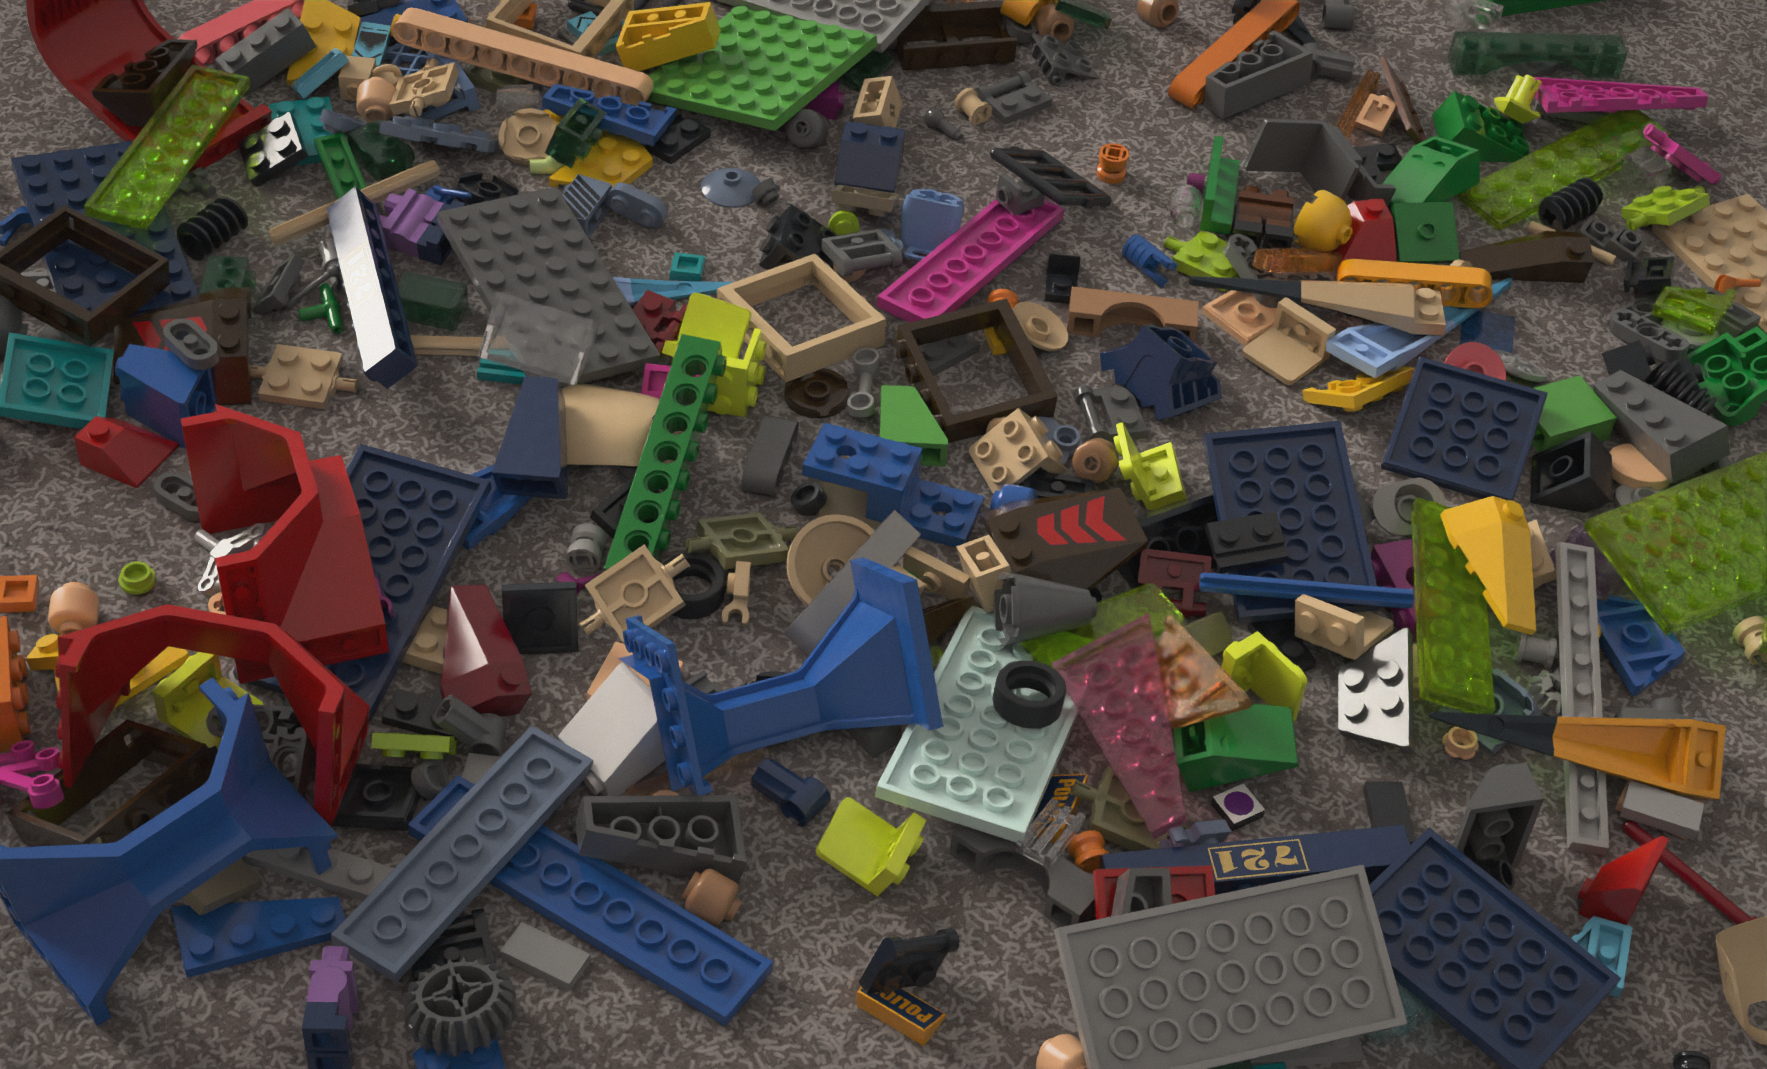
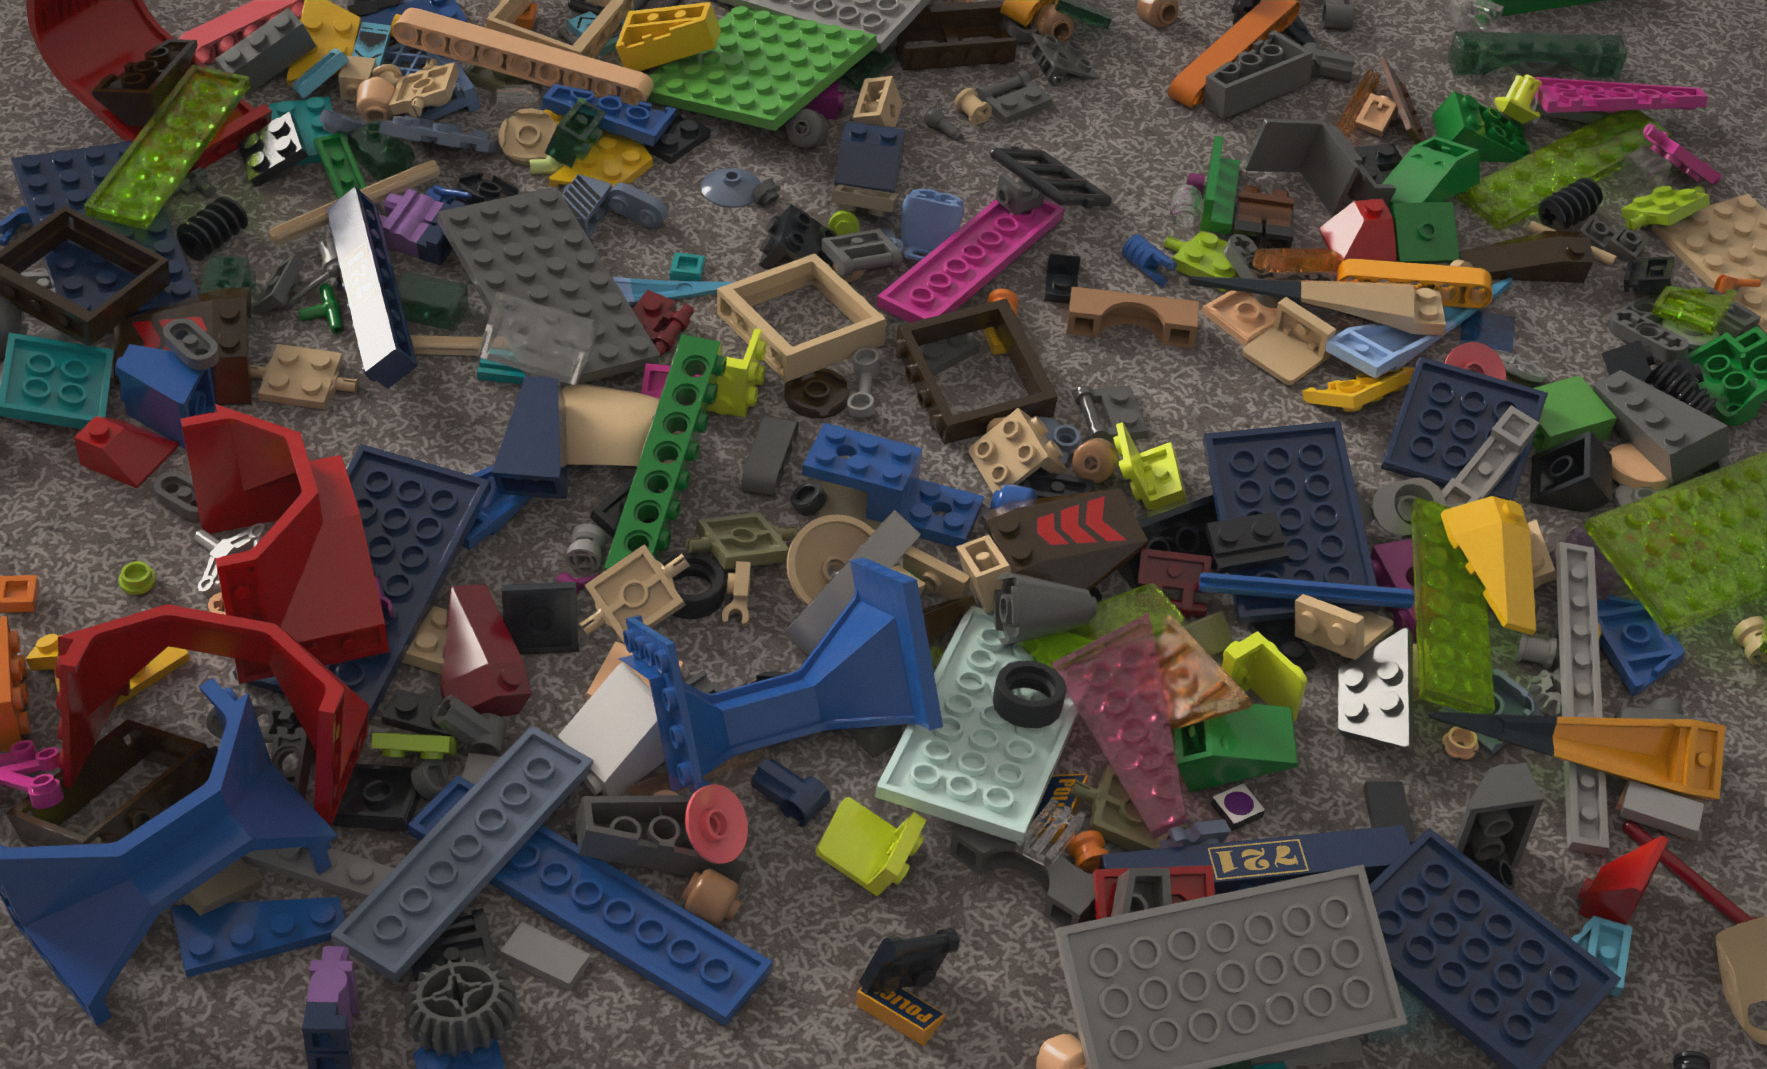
(73, 608): light nougat head -> none
(182, 703): neon yellow bracket -> none
(713, 320): neon yellow bracket -> none
(716, 824): none -> coral dish
(908, 420): bright green slope -> none
(1041, 326): tan dish -> none
(1112, 163): orange wheel -> none
(1164, 371): dark blue slope -> none
(1323, 223): yellow cylinder -> none
(1492, 459): none -> light grey slope

